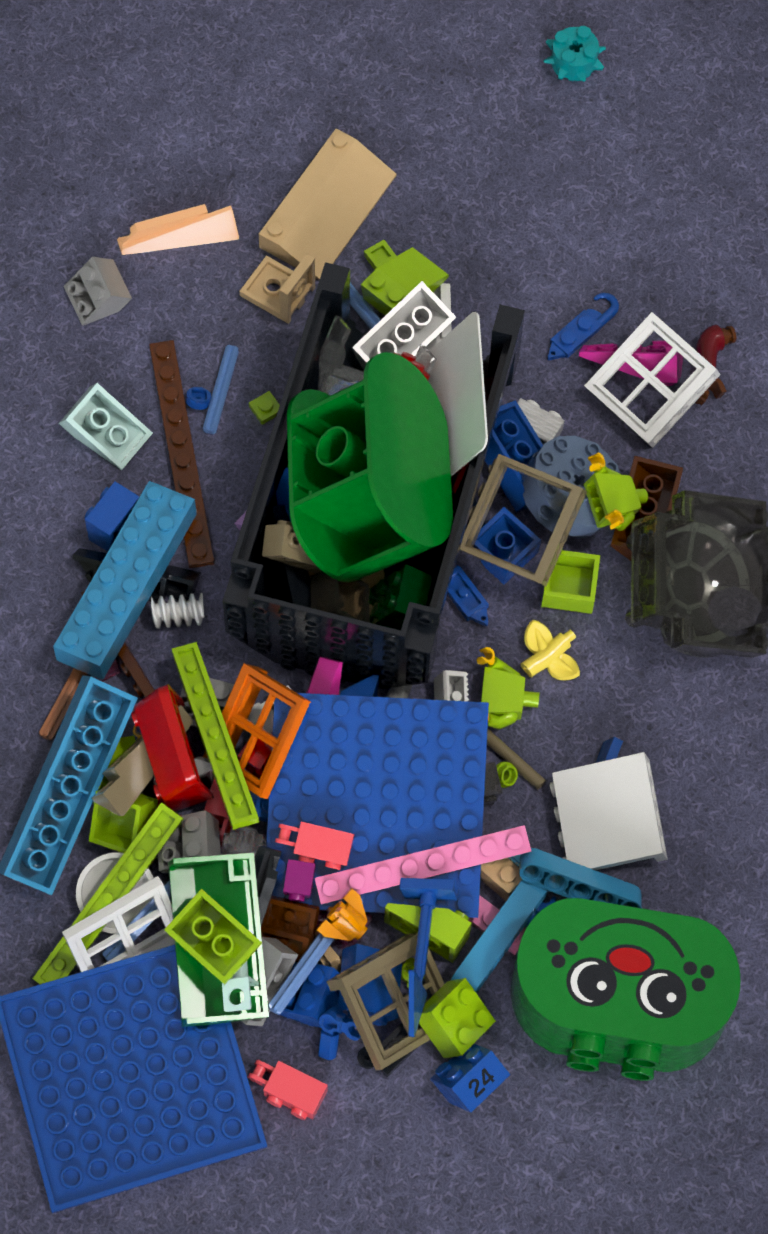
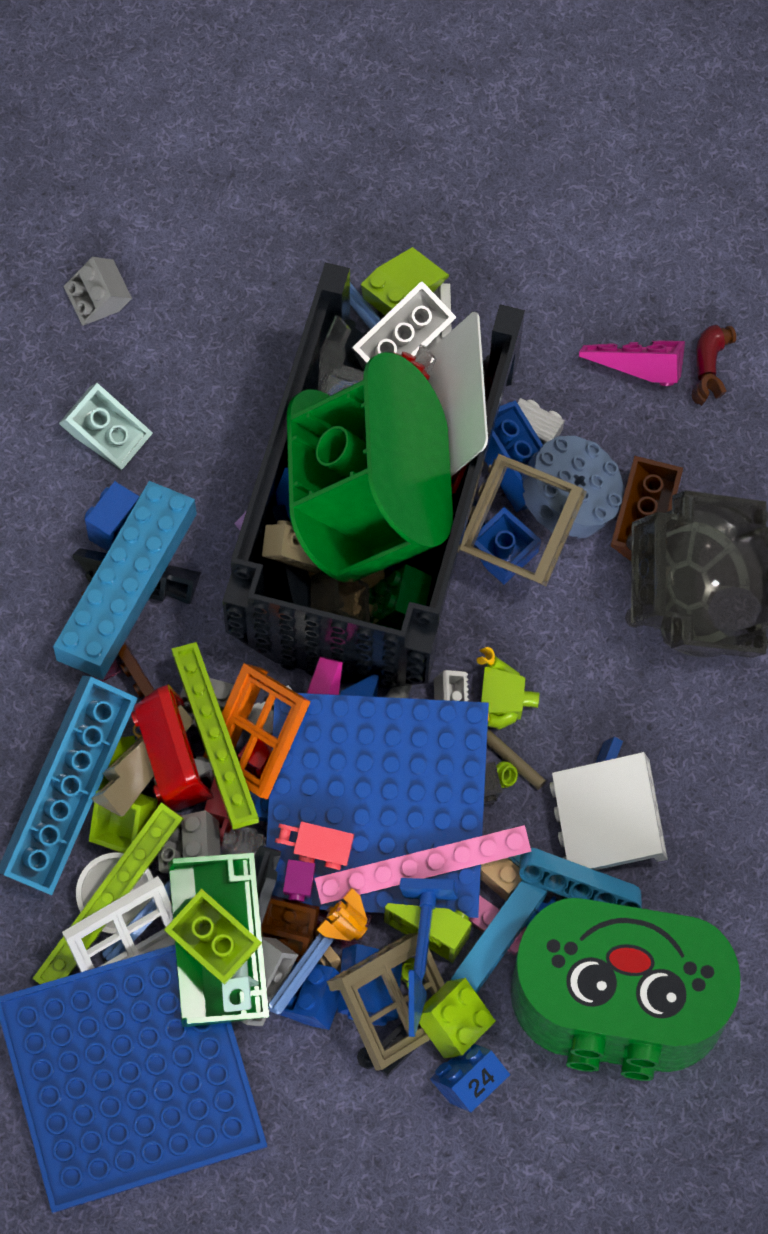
(61, 705): nougat axle -> none
(177, 611): white piece -> none
(180, 229): light nougat wedge -> none
(181, 448): reddish brown plate -> none
(198, 398): blue tile -> none
(220, 389): medium blue axle -> none
(264, 407): lime plate -> none
(290, 1088): coral brick -> none
(292, 291): tan bracket -> none
(327, 203): tan slope -> none
(332, 1024): blue bar -> none
(379, 254): lime plate -> none
(467, 597): blue plate -> none
(549, 652): light yellow plant -> none
(572, 583): lime piece -> none
(574, 53): teal brick -> none
(581, 329): blue plate -> none
(612, 495): lime torso -> none
(677, 403): white window -> none

